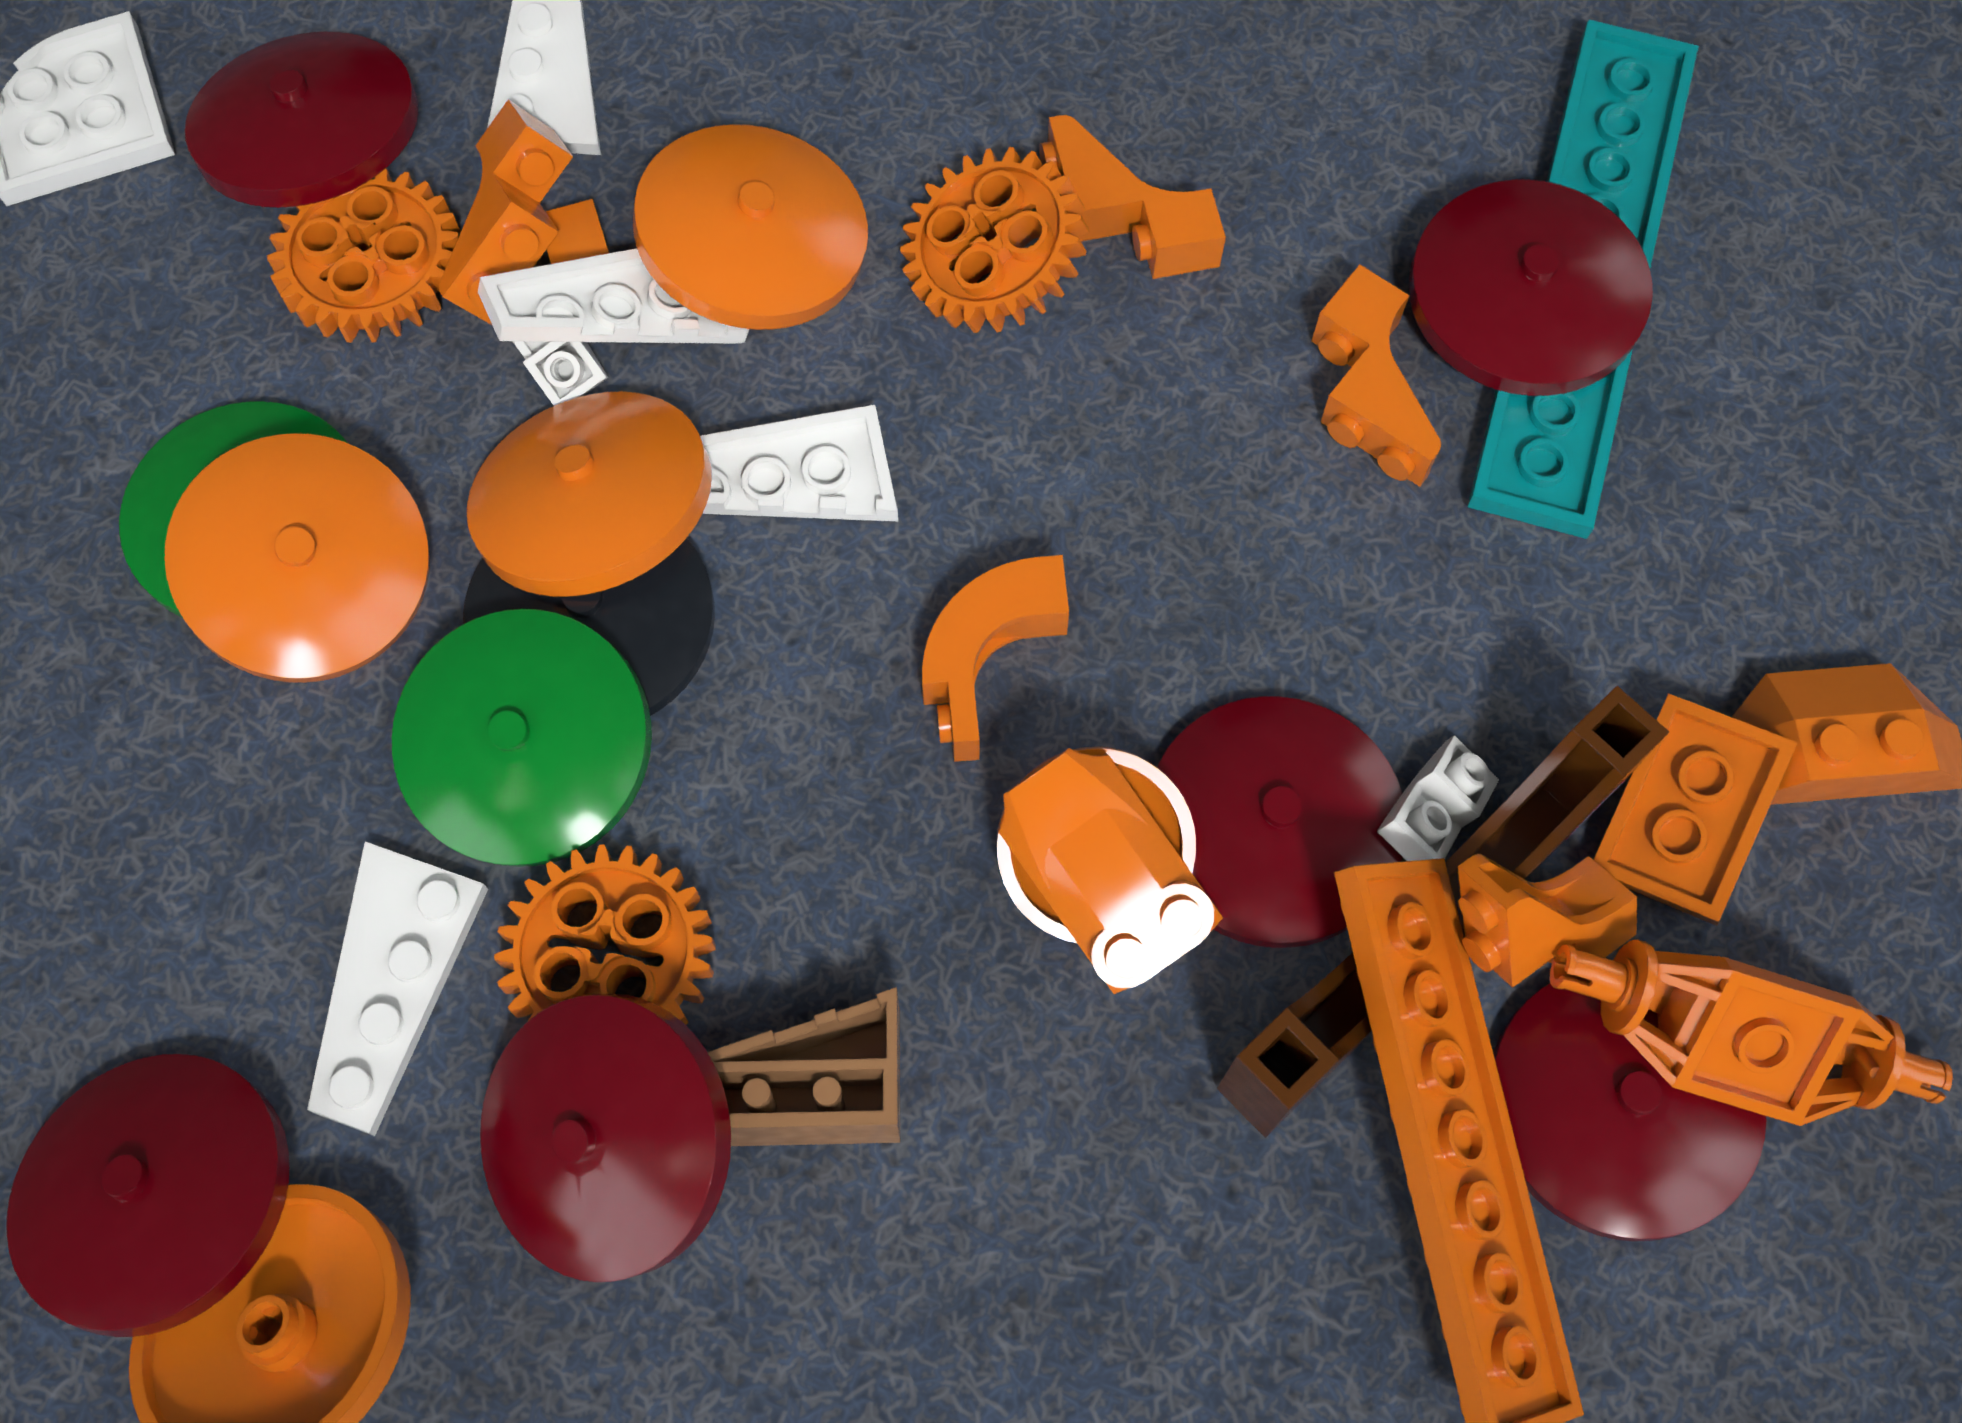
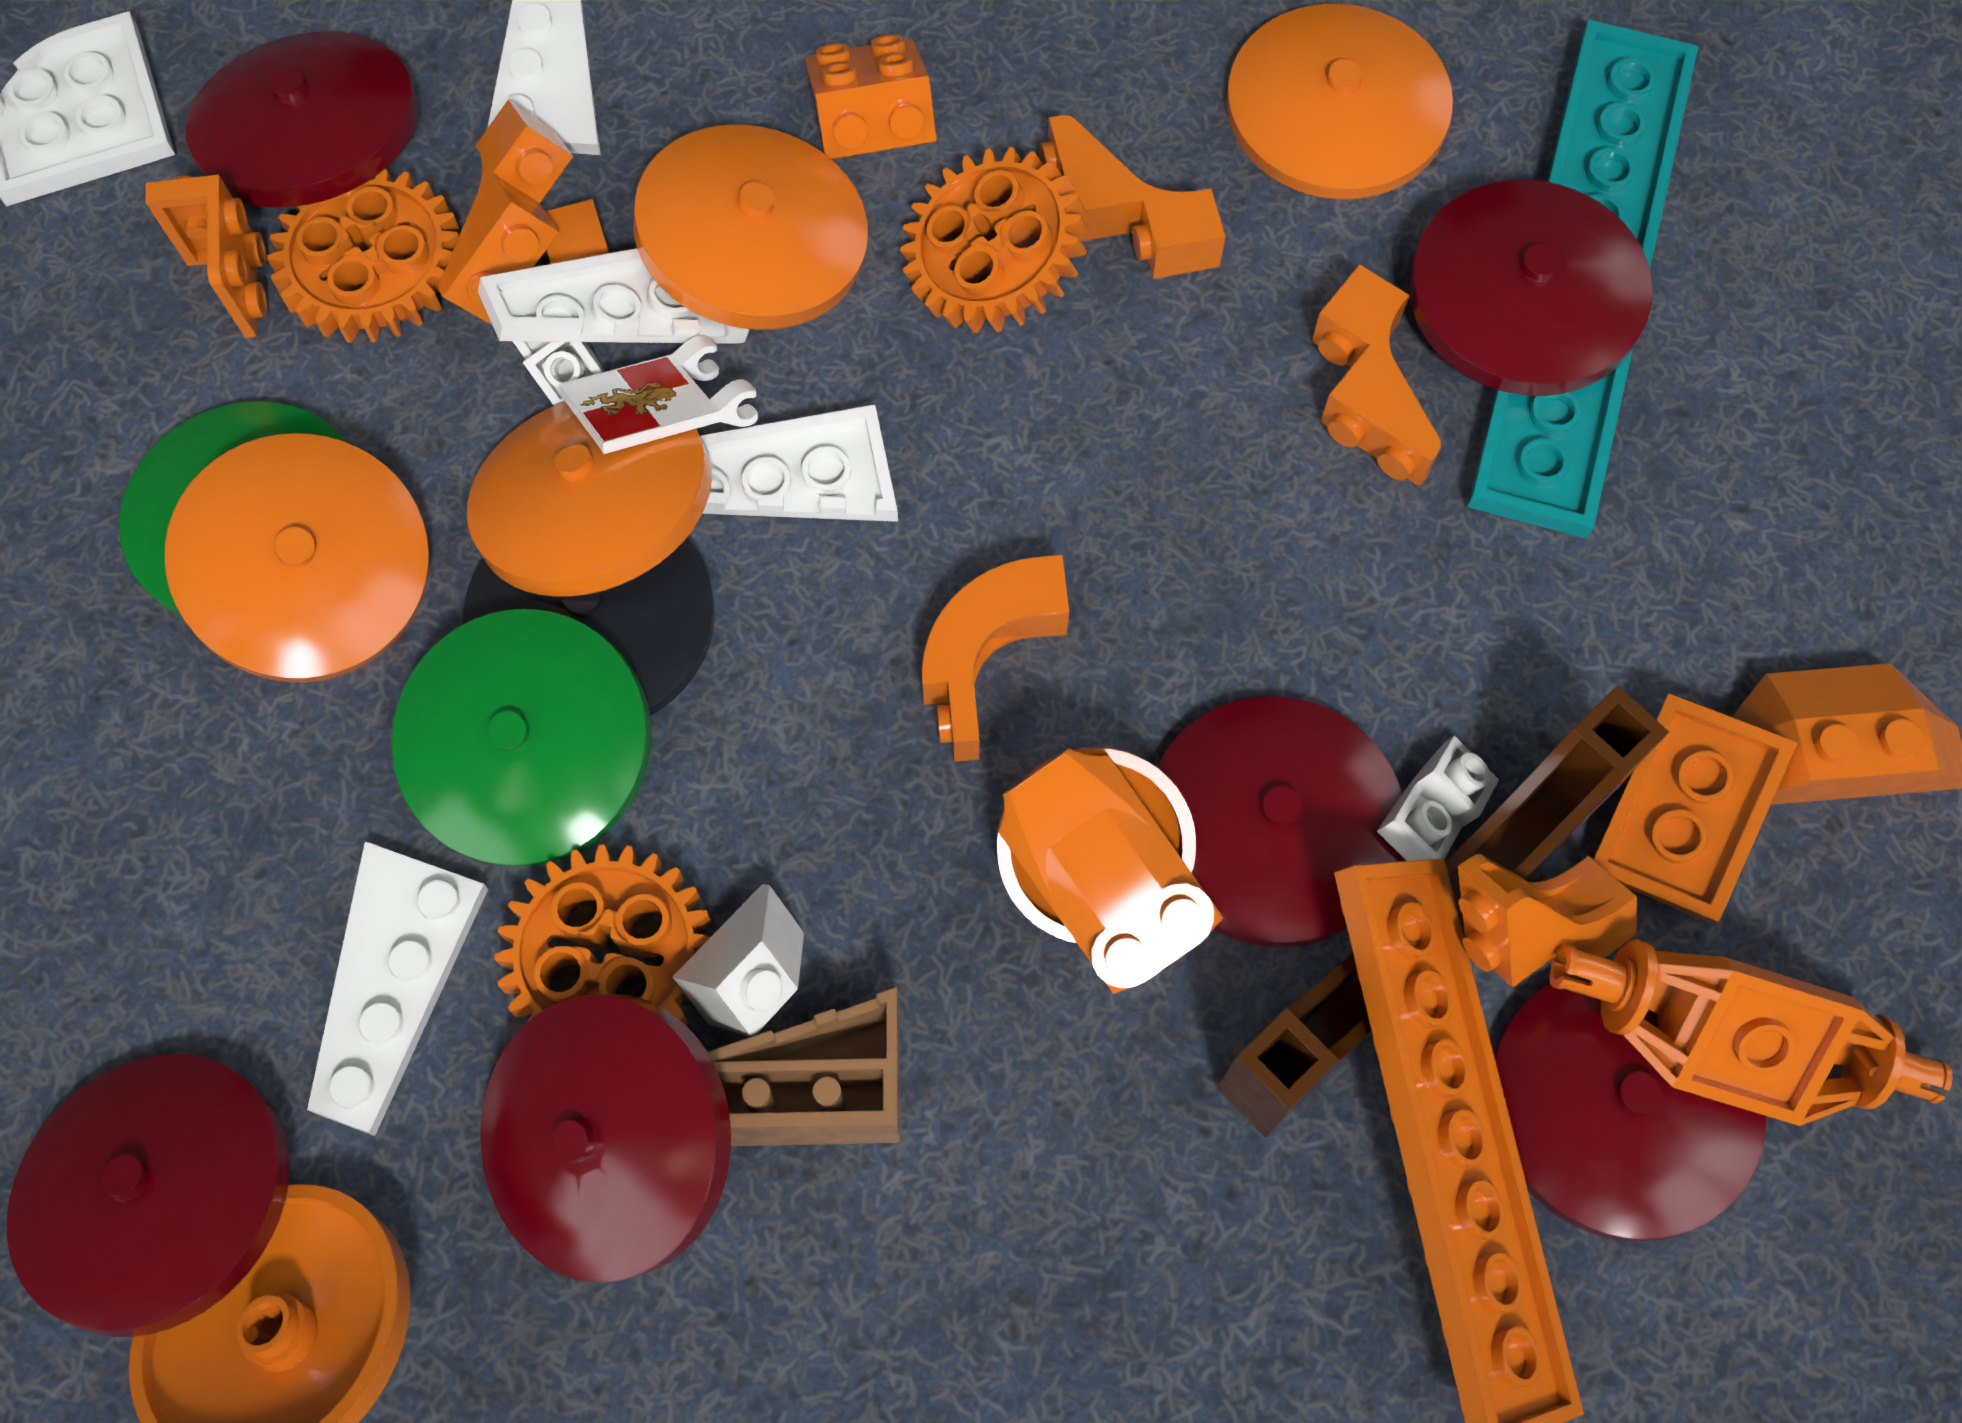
(214, 231): none -> orange bracket
(656, 398): none -> flag
(746, 966): none -> white slope
(871, 96): none -> orange bracket
(1339, 101): none -> orange dish

